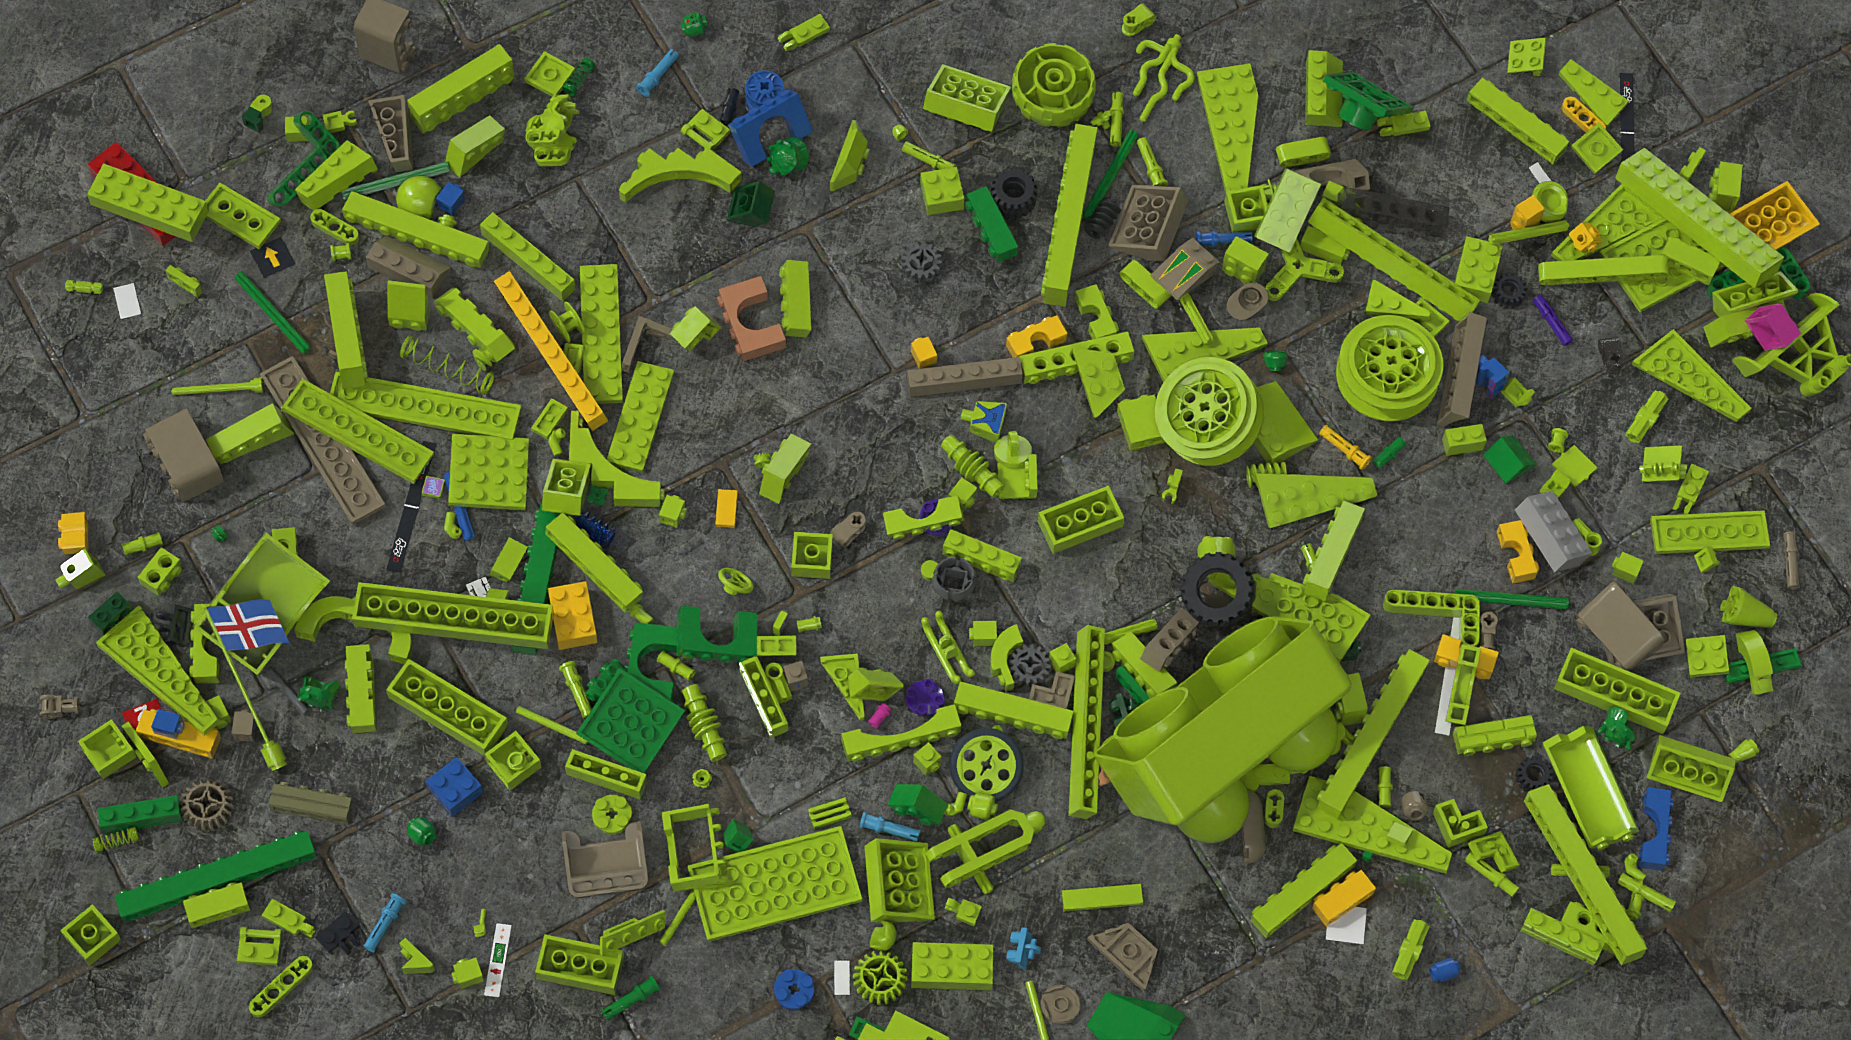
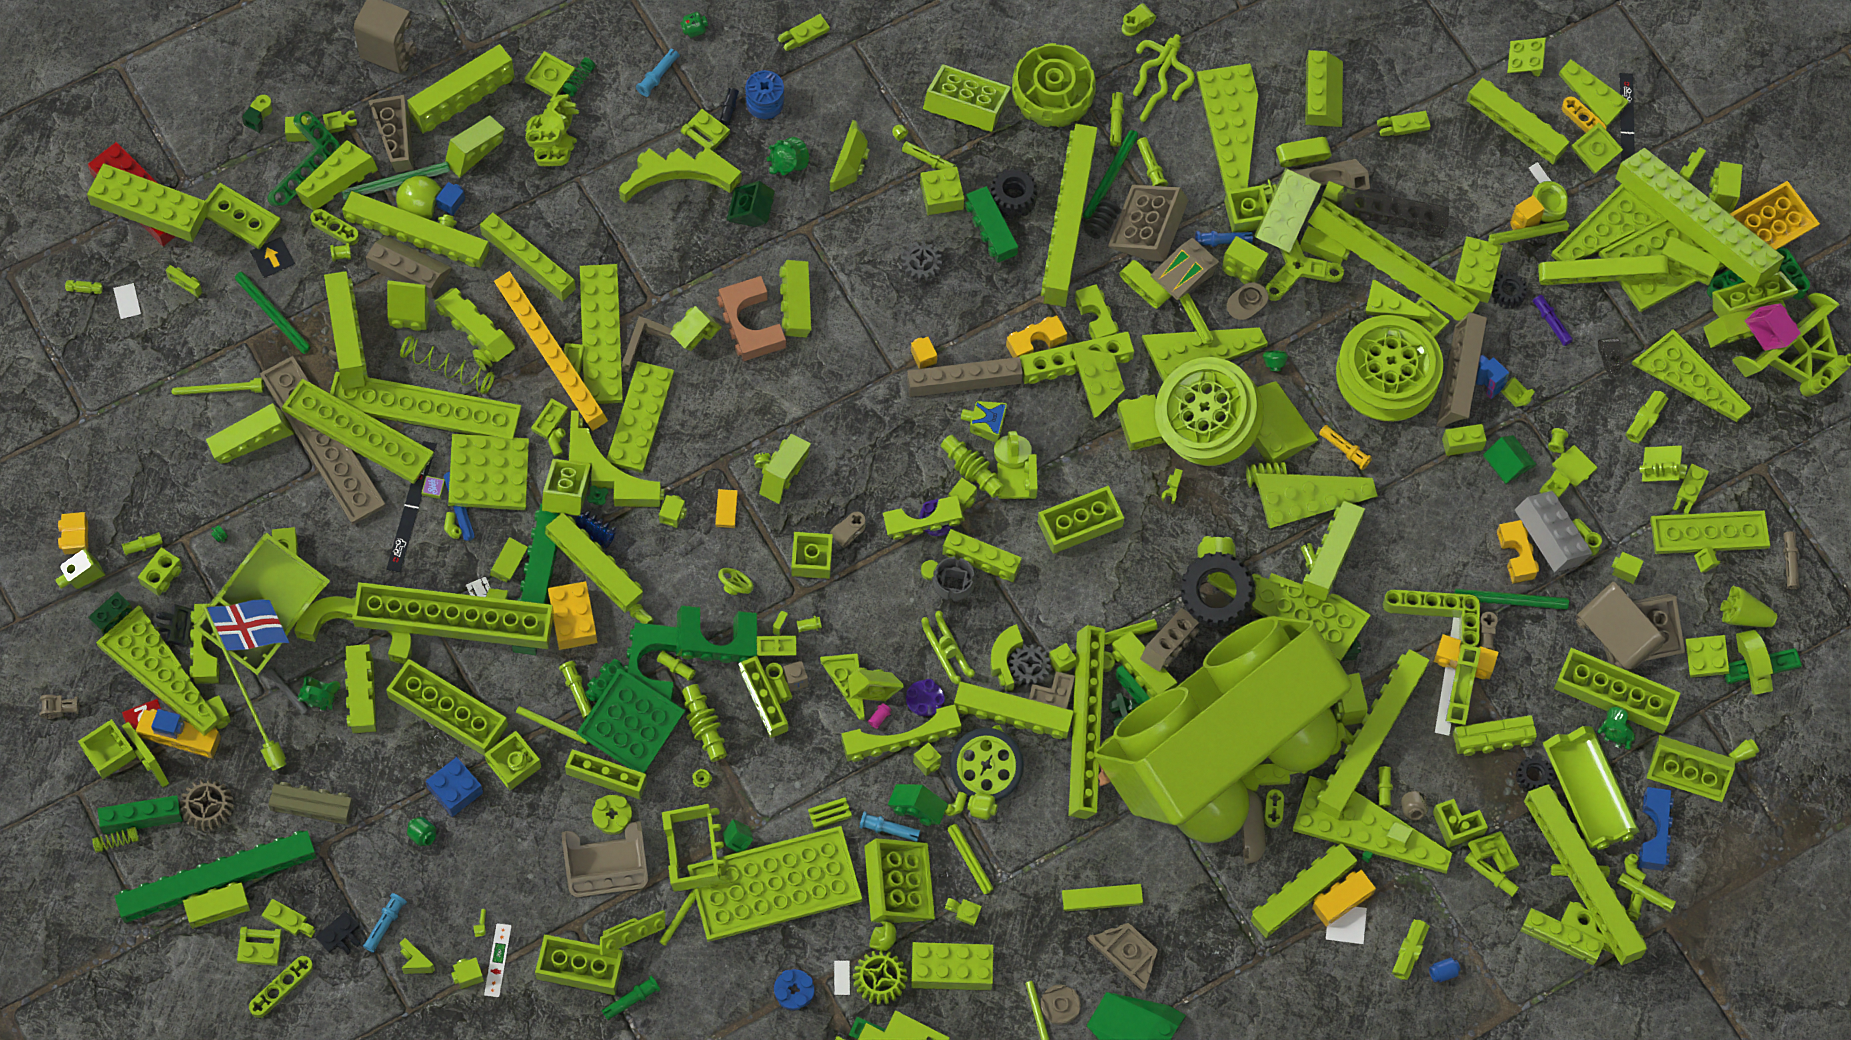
(91, 935): lime brick -> none
(183, 455): dark tan windscreen -> none
(244, 726): dark tan brick -> none
(567, 322): lime piece -> none
(747, 127): blue arch -> none
(973, 865): lime piece -> none
(983, 633): lime brick -> none
(1025, 950): dark azure hips -> none
(1102, 119): lime plant -> none
(1364, 100): green piece -> none
(1389, 452): green axle -> none
(1585, 237): yellow brick -> none

